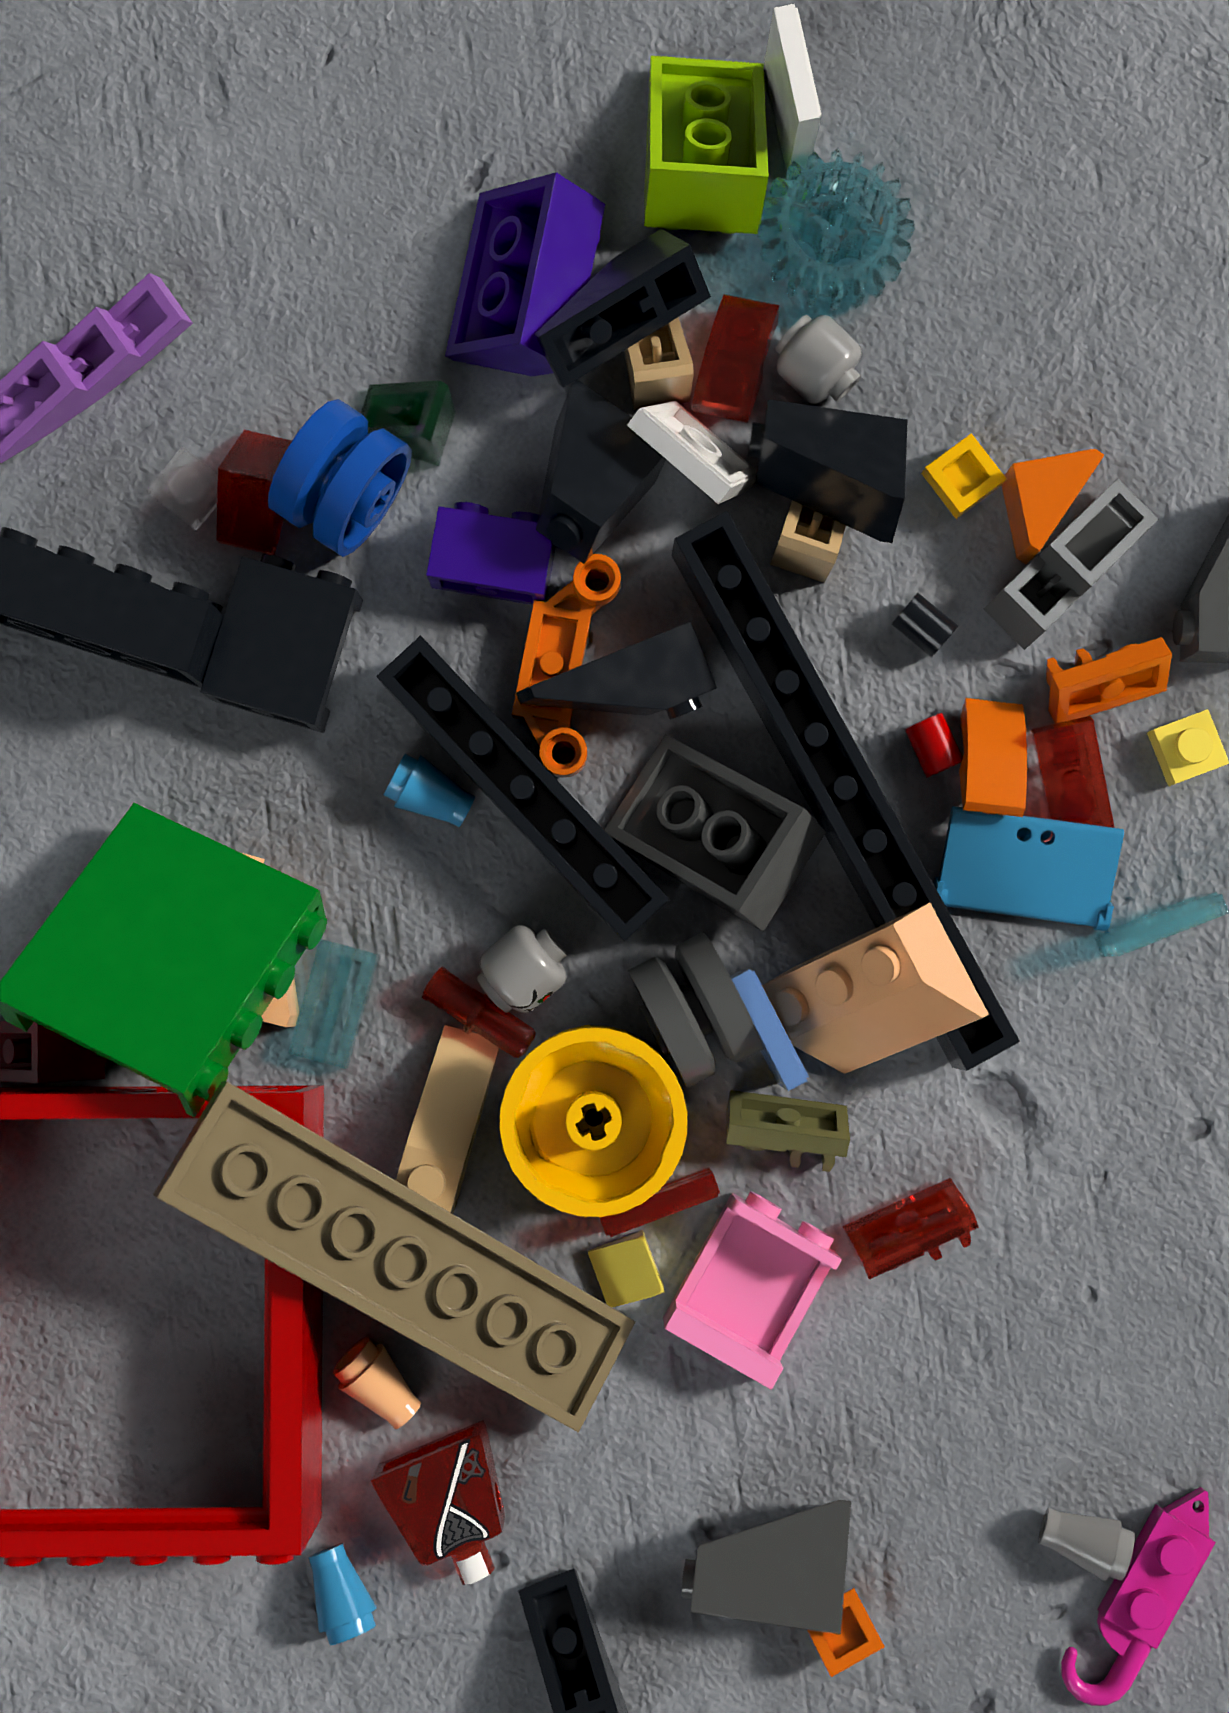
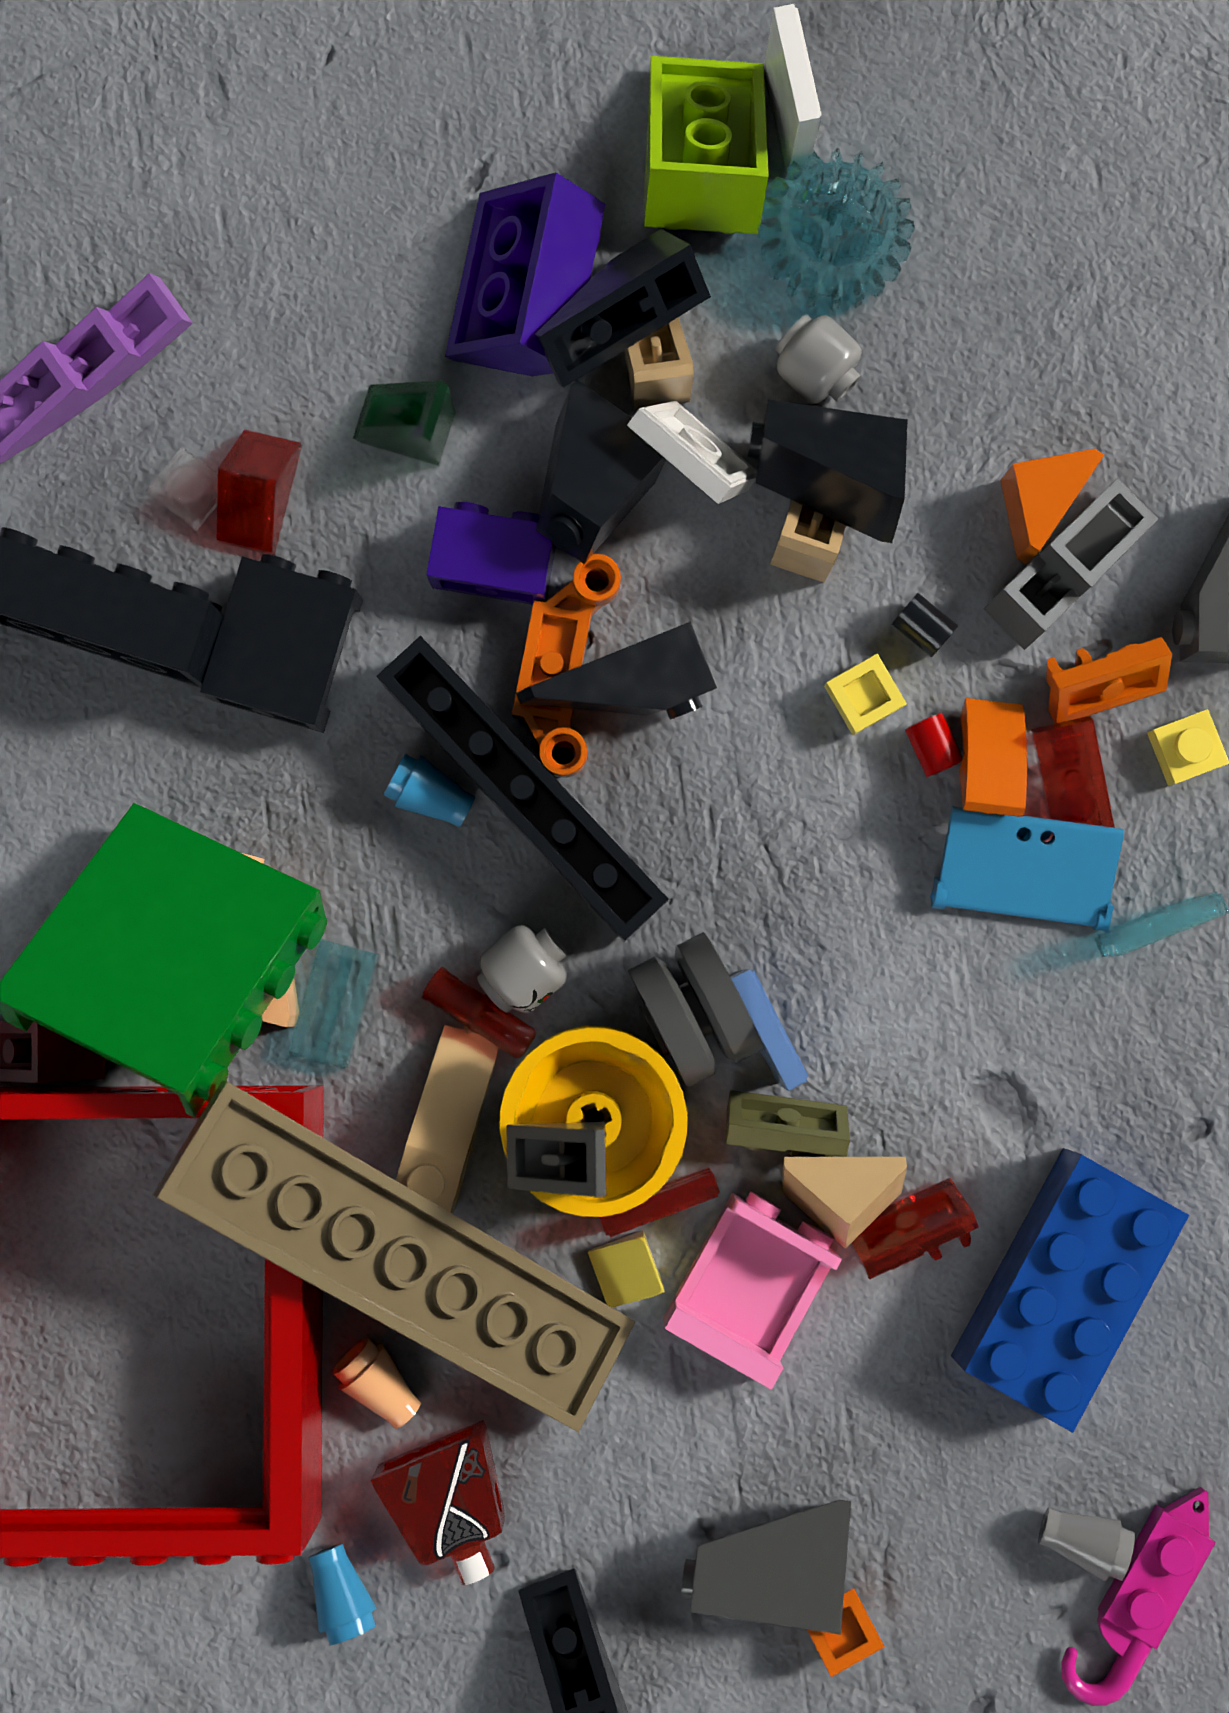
(339, 477): blue wheel -> none
(557, 1158): none -> dark grey slope
(716, 831): dark grey slope -> none
(735, 358): clear red slope -> none
(824, 757): black brick -> none
(843, 1191): none -> tan slope
(865, 694): none -> light yellow plate
(876, 993): light nougat slope -> none
(963, 476): yellow plate -> none
(1068, 1288): none -> blue brick

